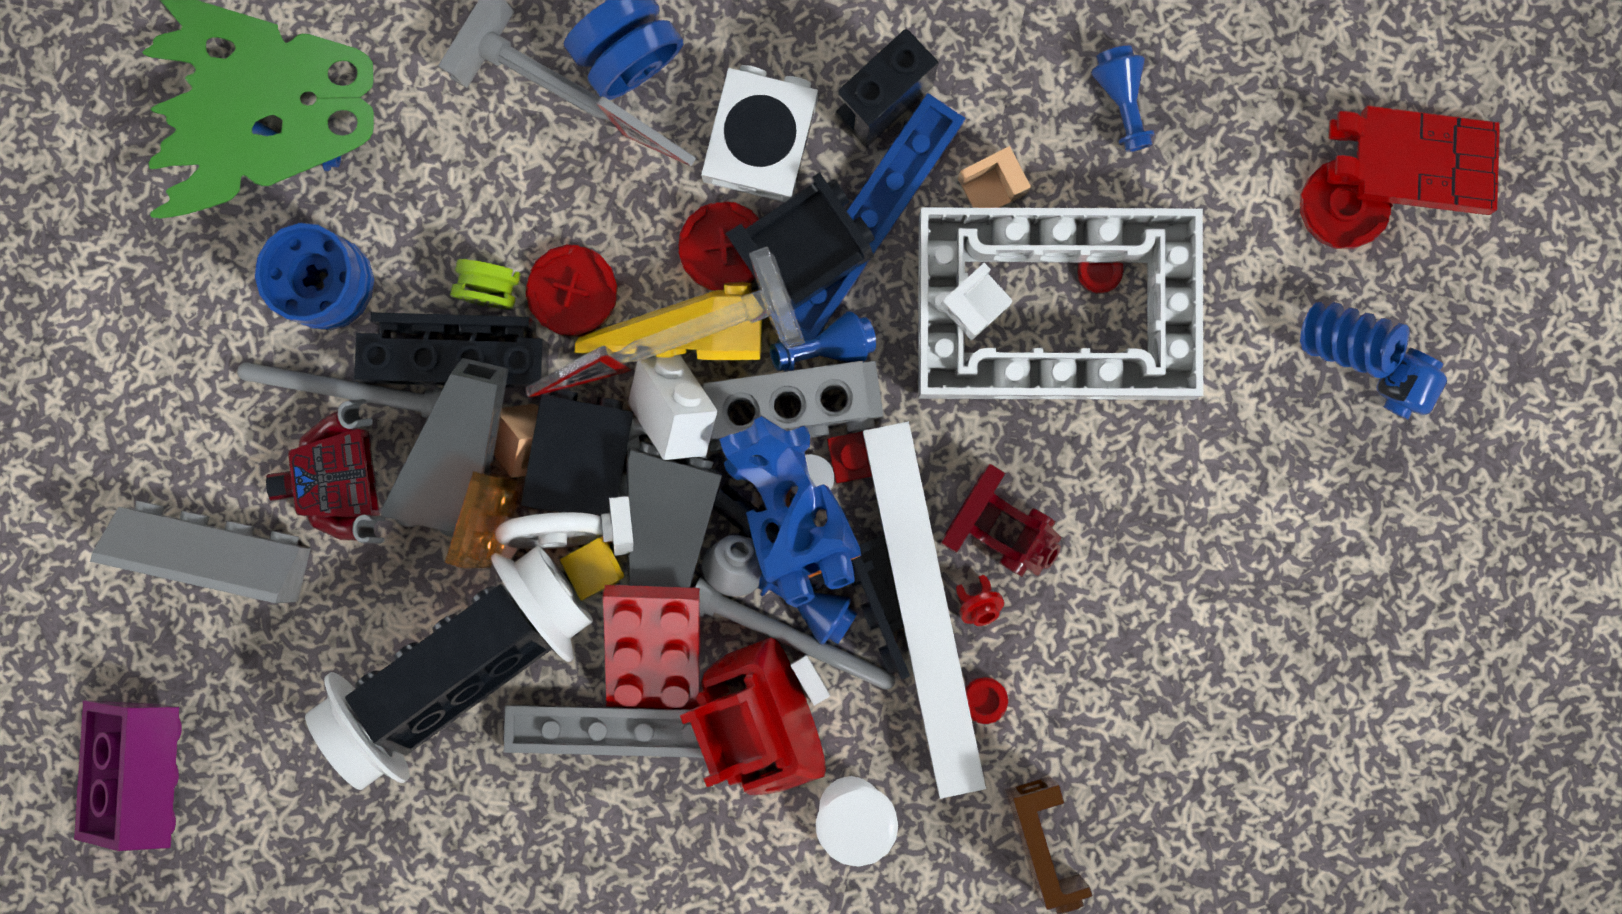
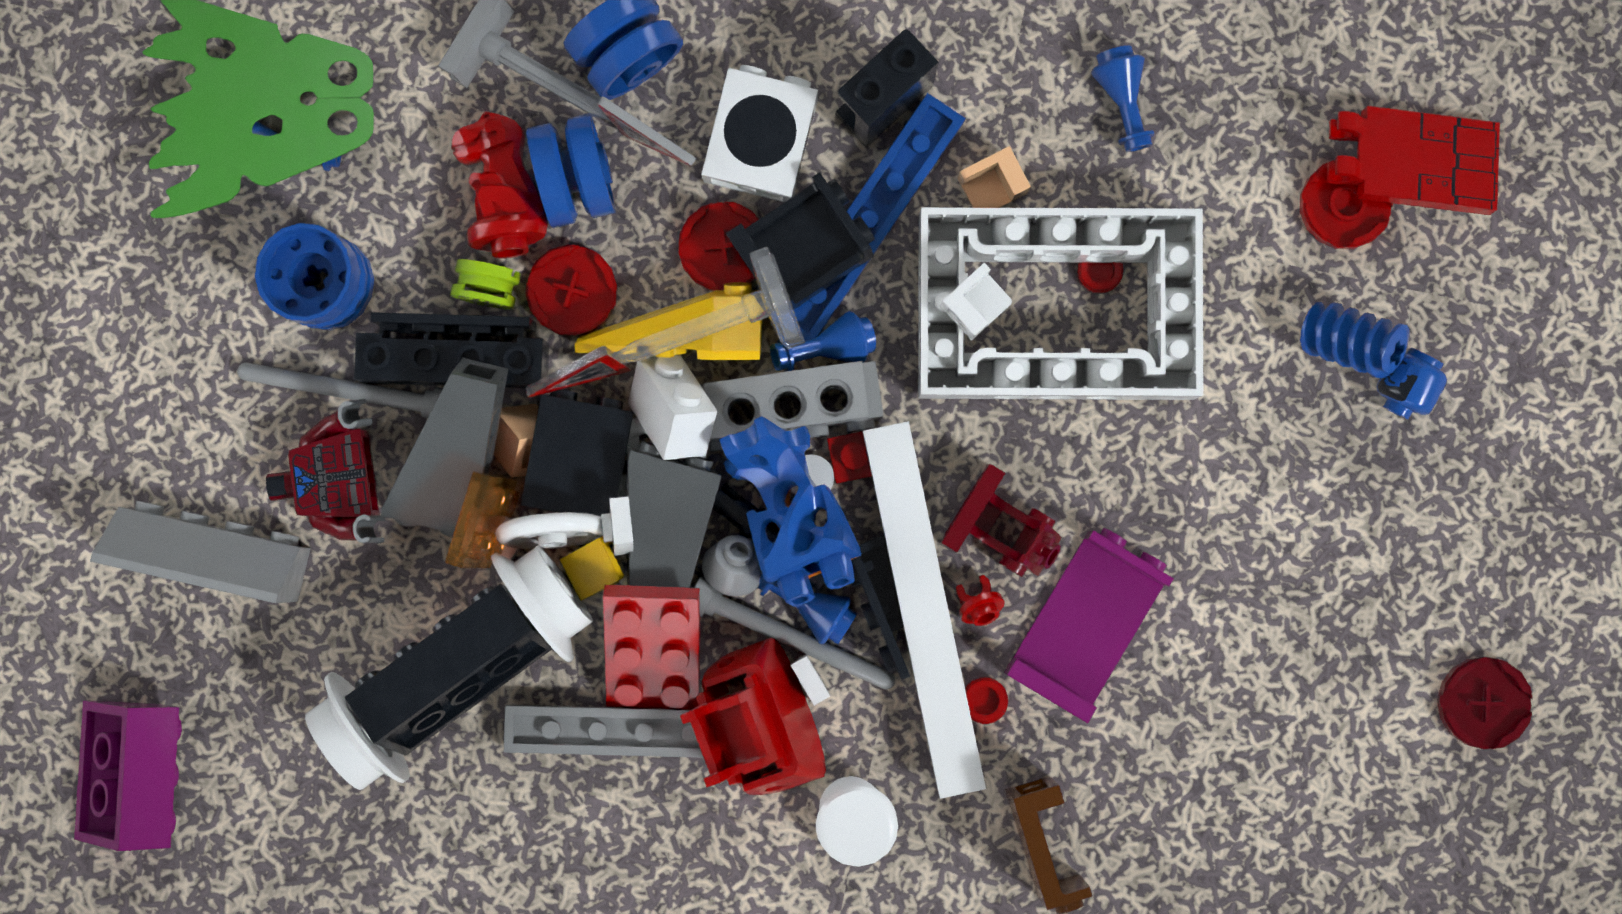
(506, 197): none -> red animal
(573, 170): none -> blue wheel
(1088, 622): none -> magenta panel
(1485, 703): none -> dark red tile

